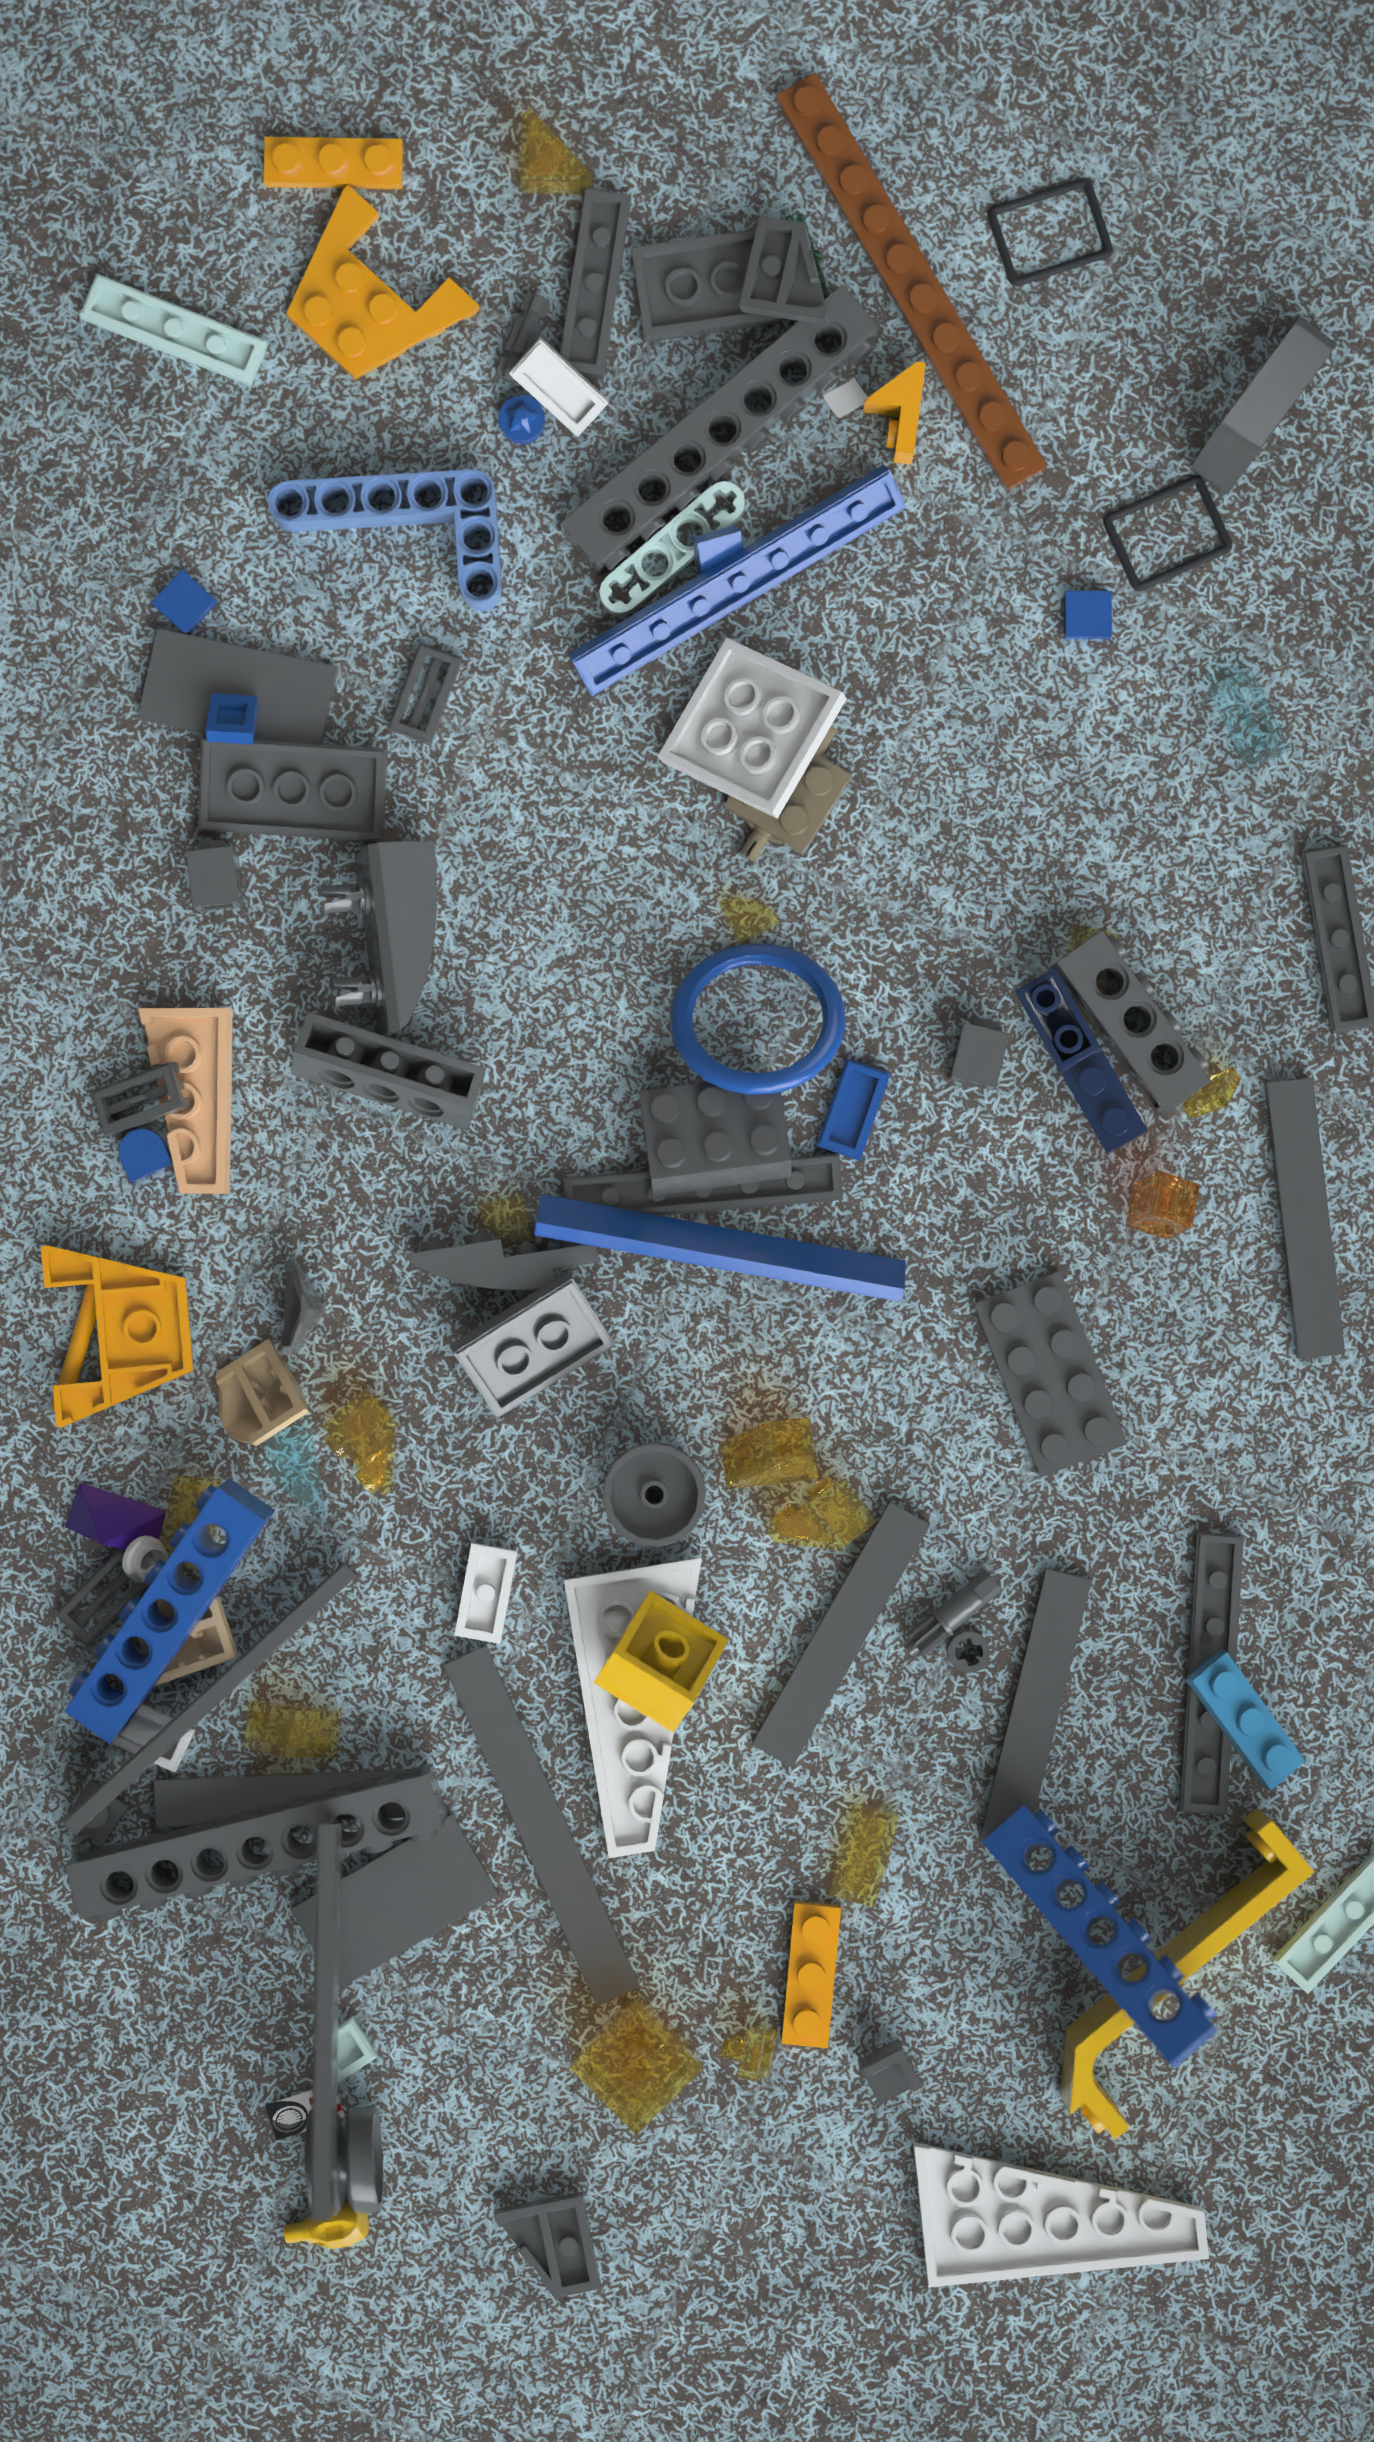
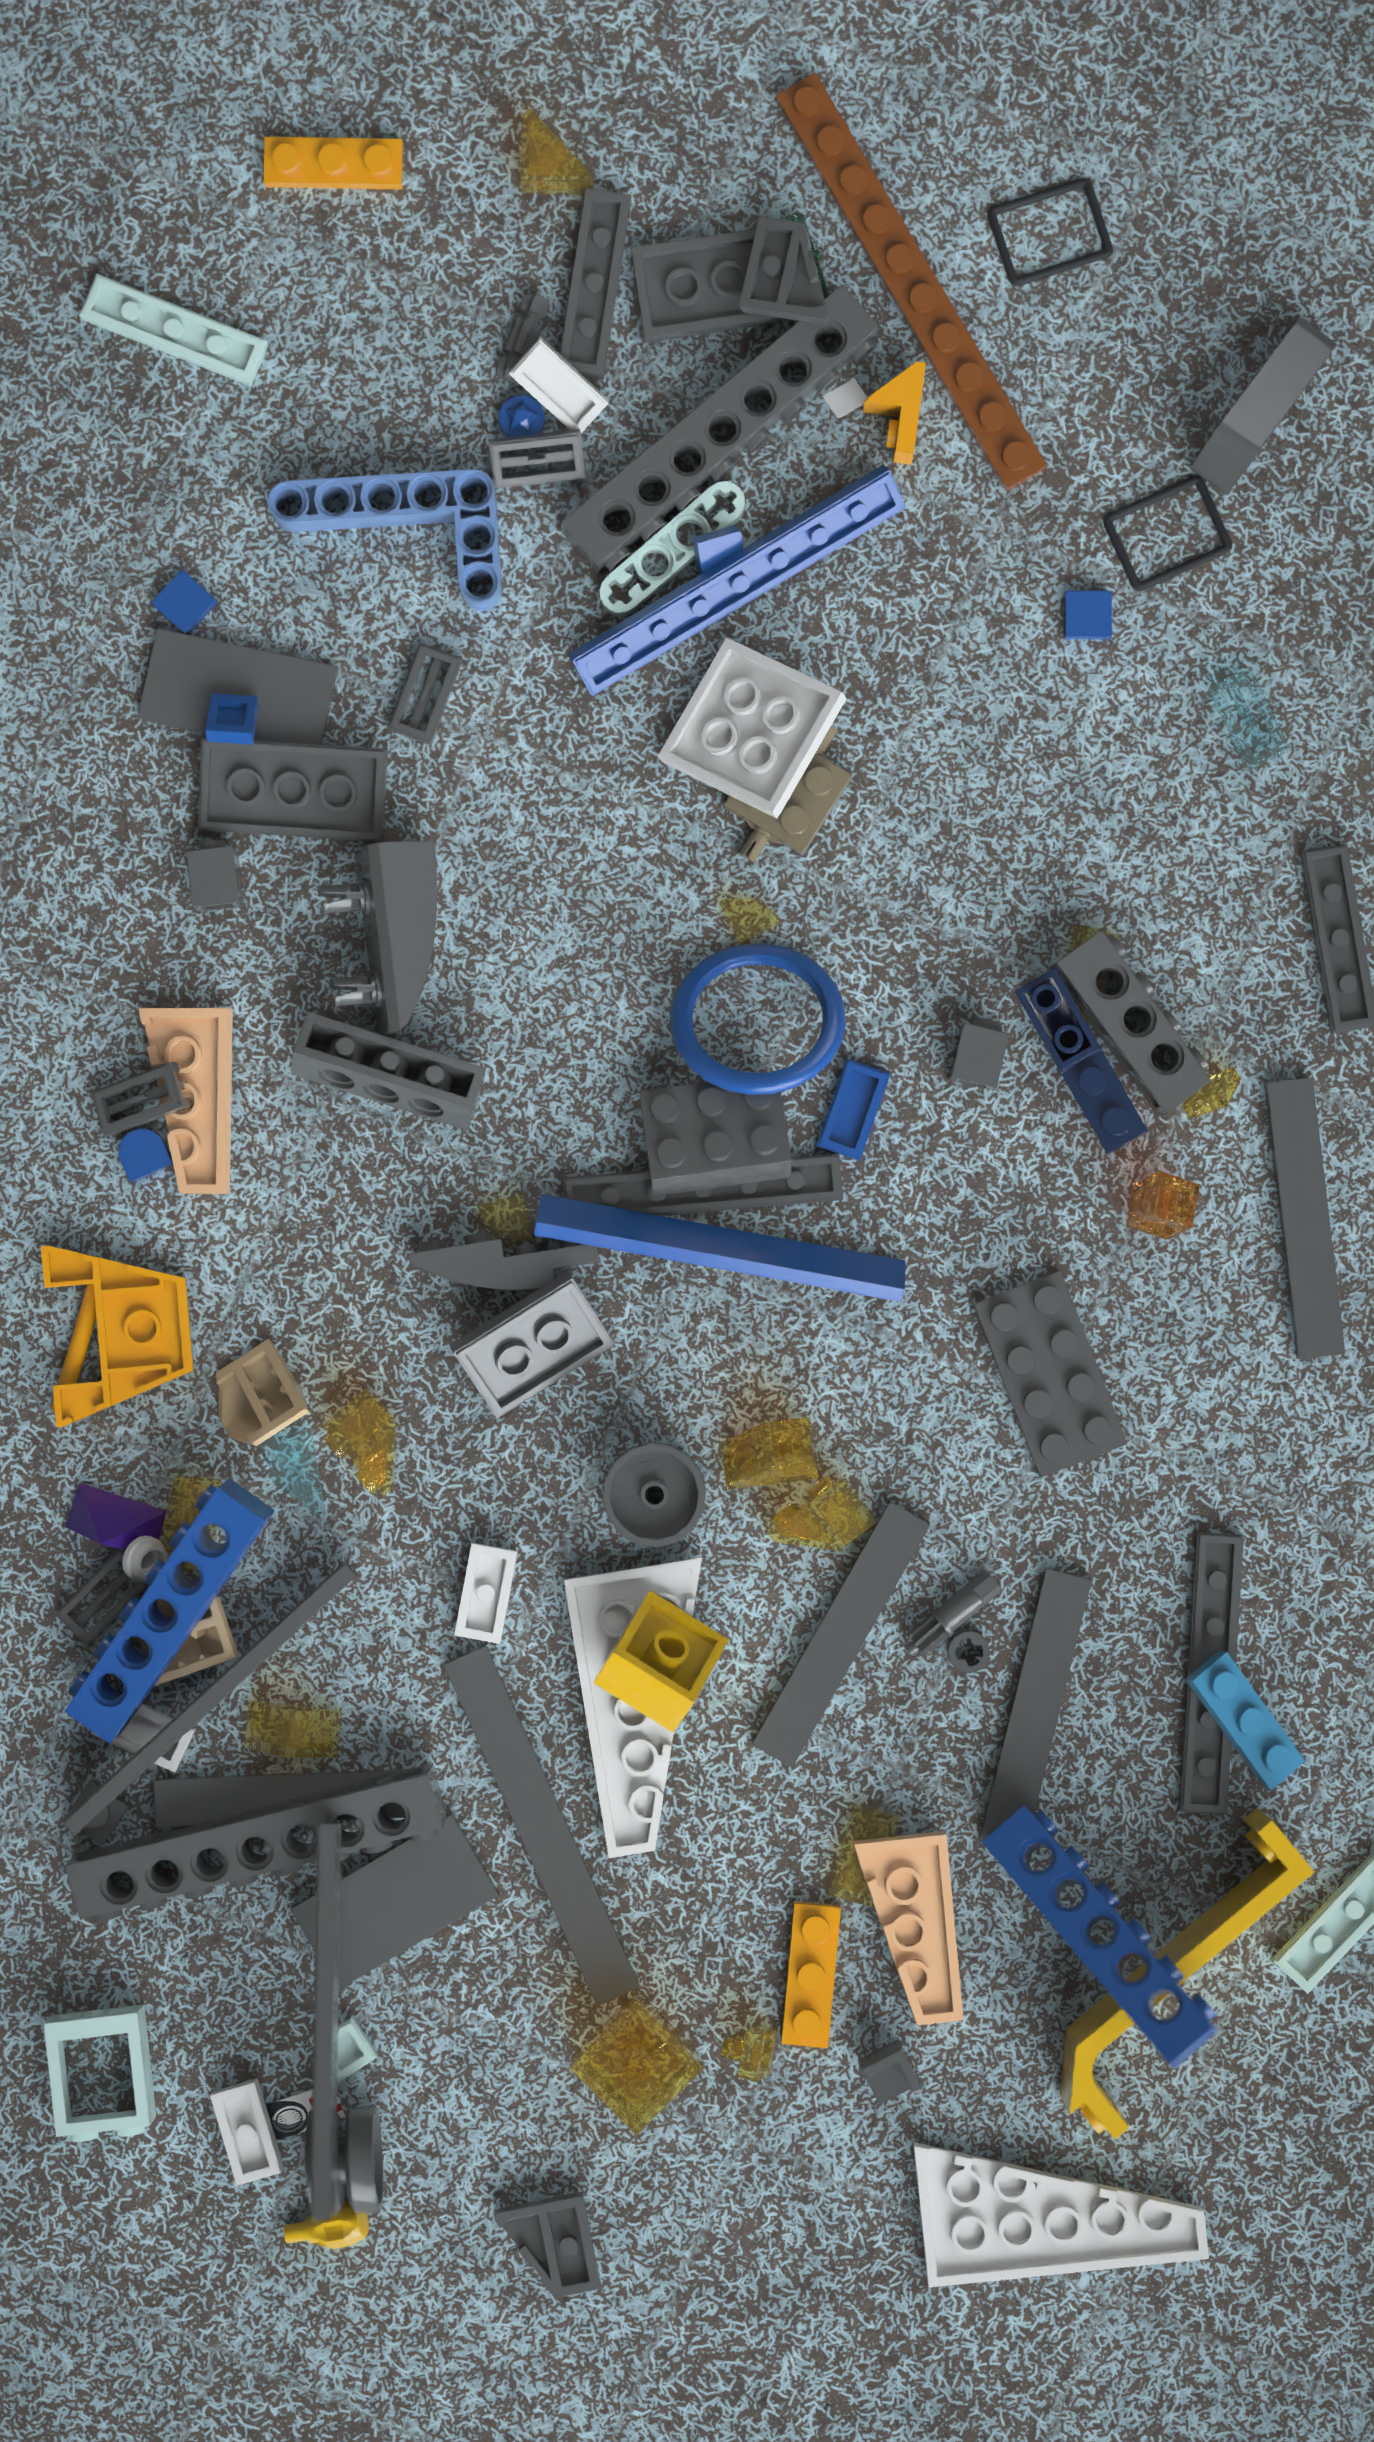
(94, 2024): none -> light aqua window
(247, 2131): none -> white plate
(302, 1308): dark grey slope -> none
(353, 310): light orange wing -> none
(533, 441): none -> tile
(916, 1912): none -> light nougat wing

